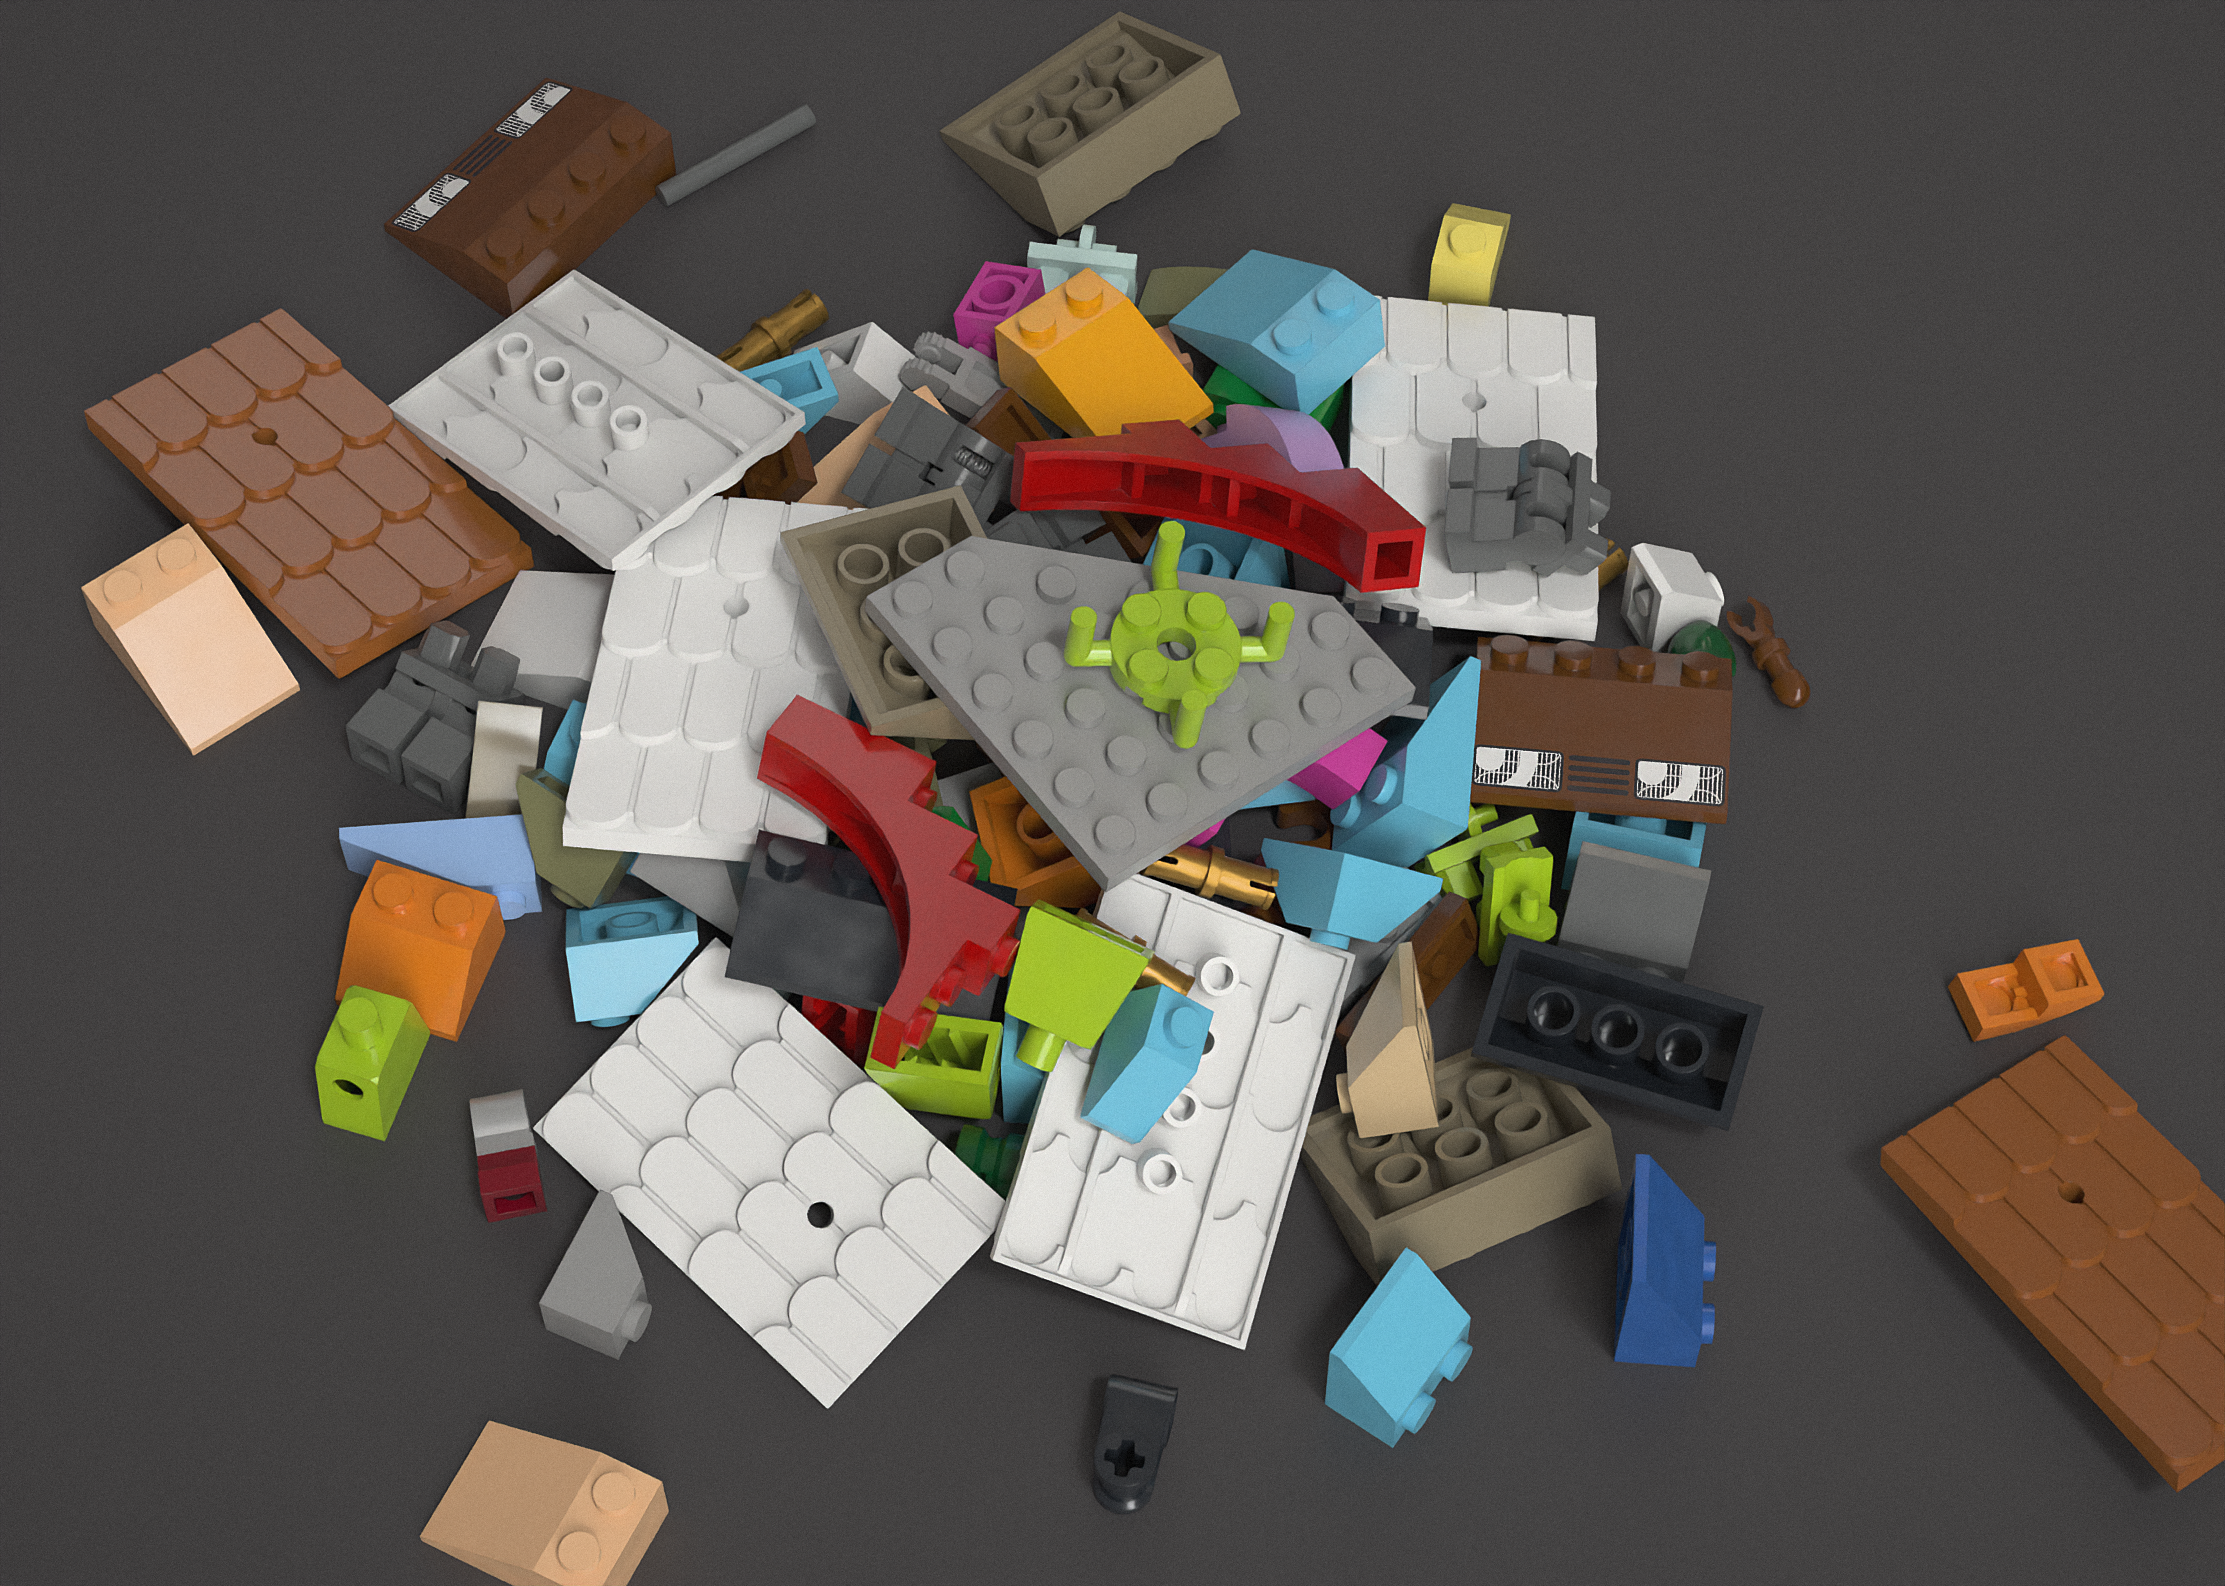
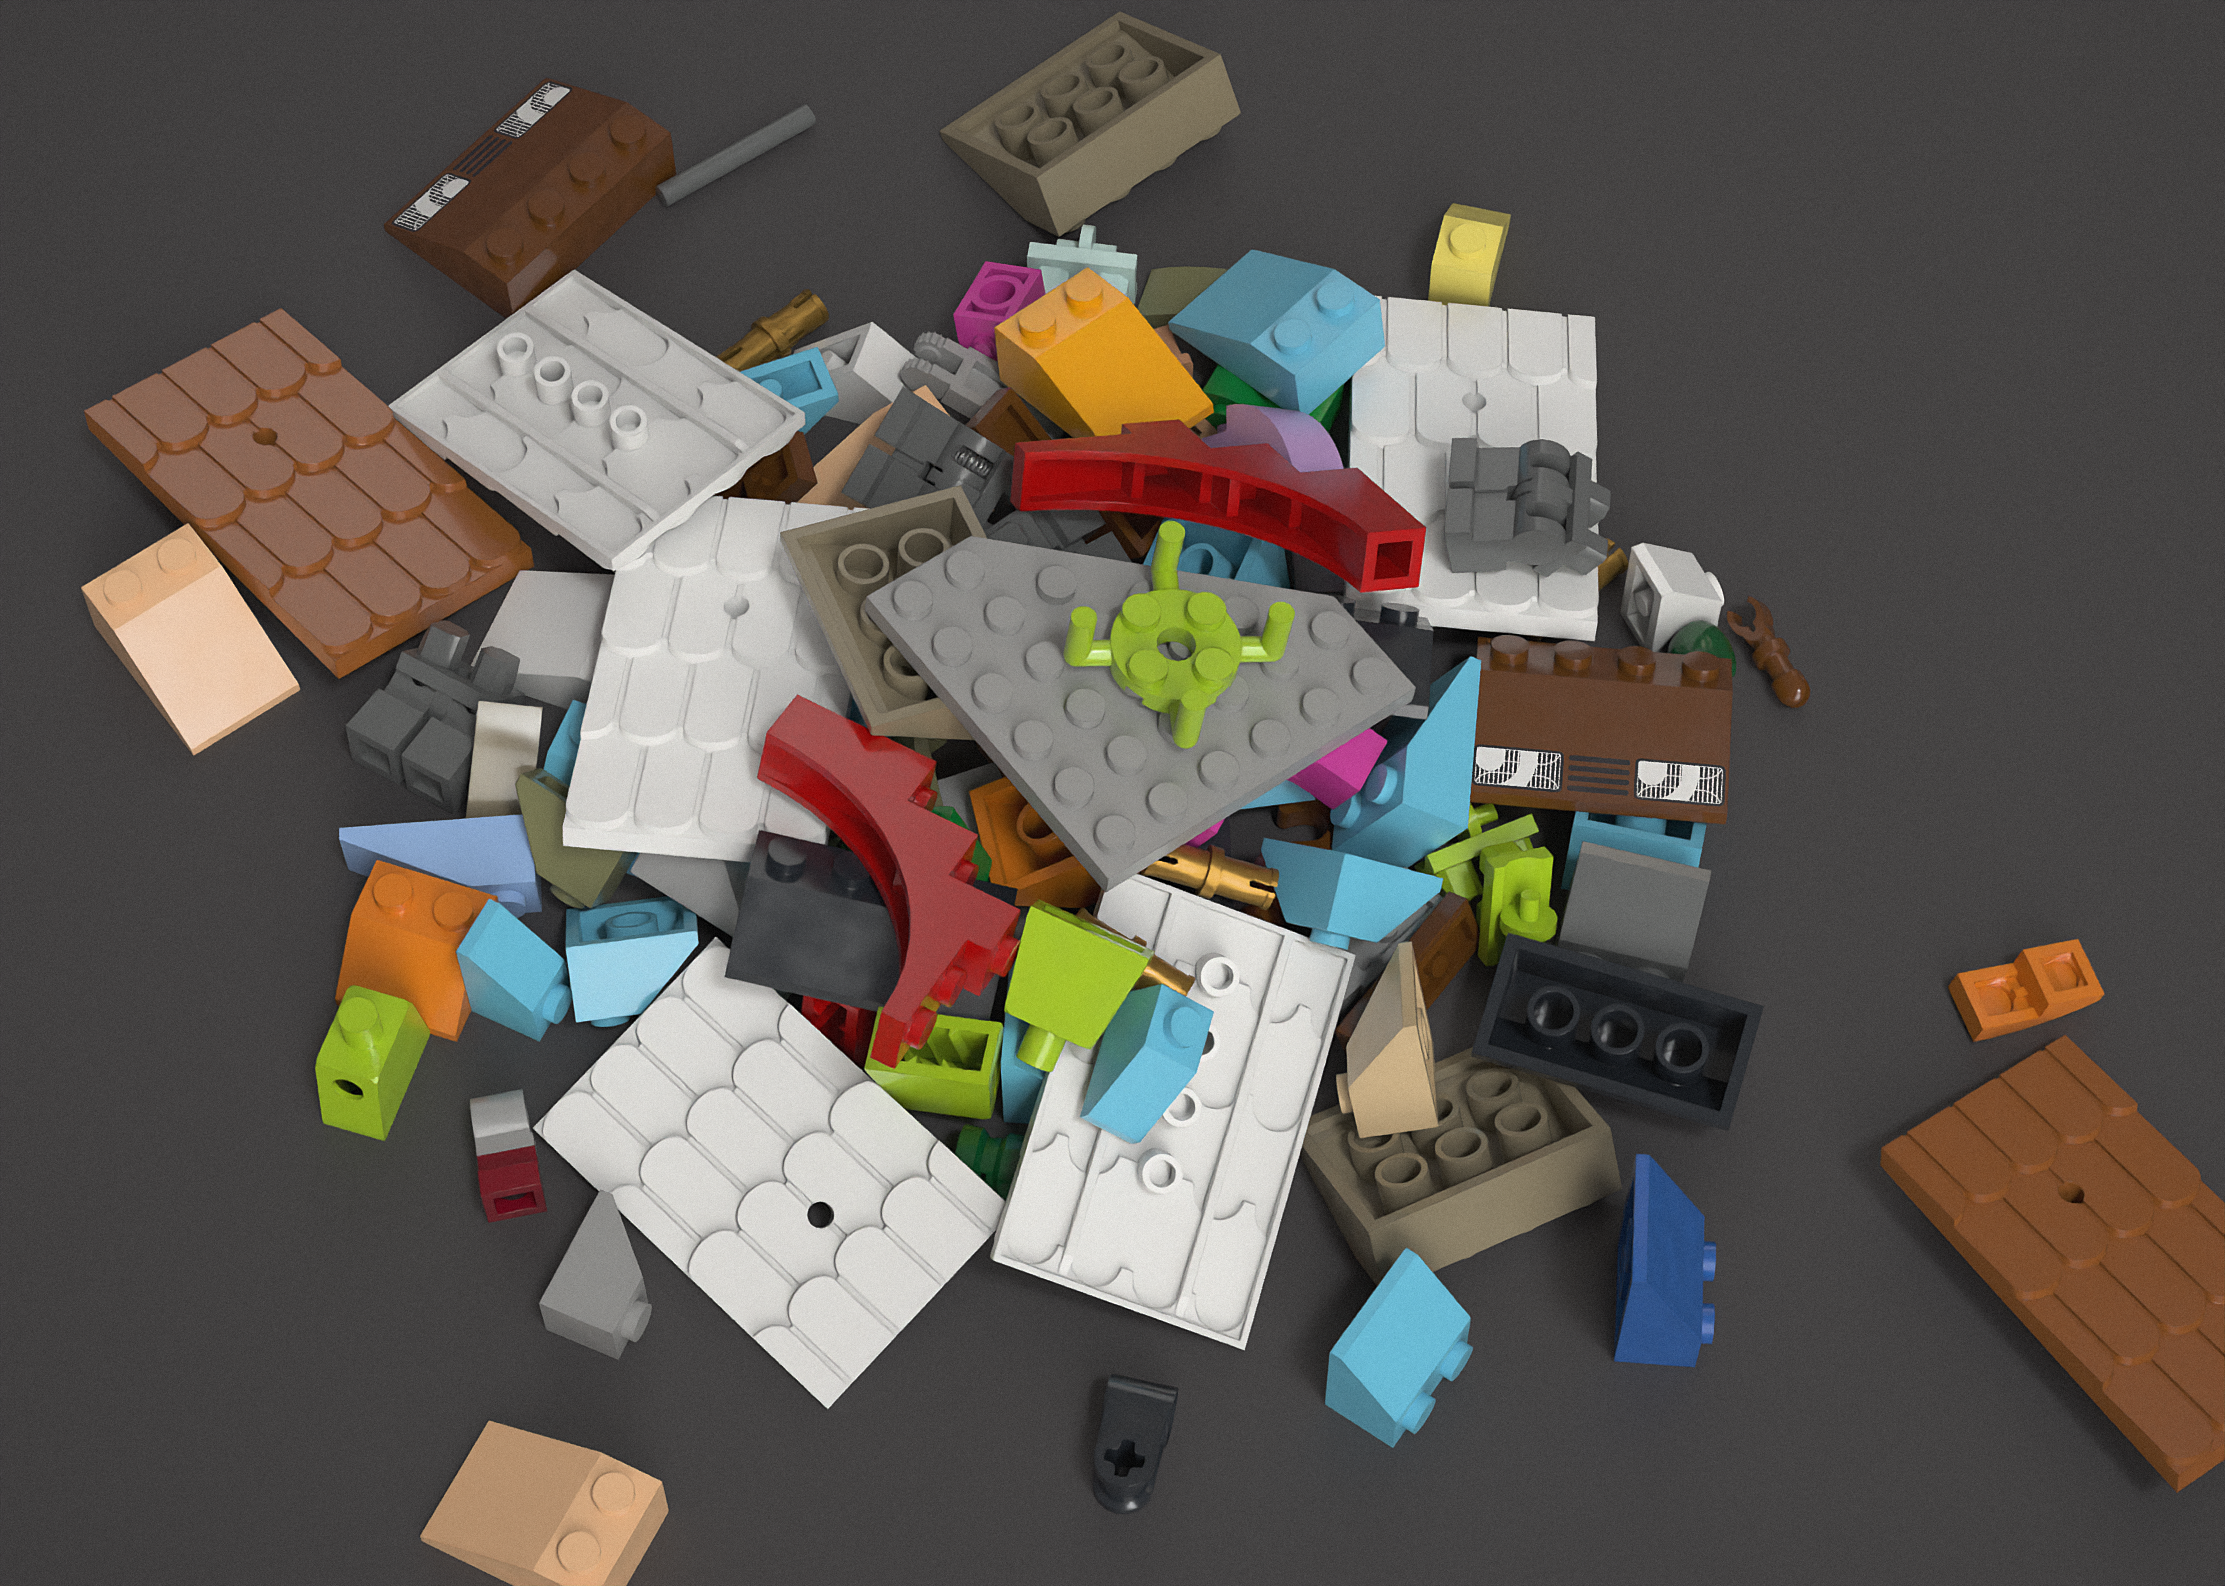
(513, 973): none -> medium azure slope

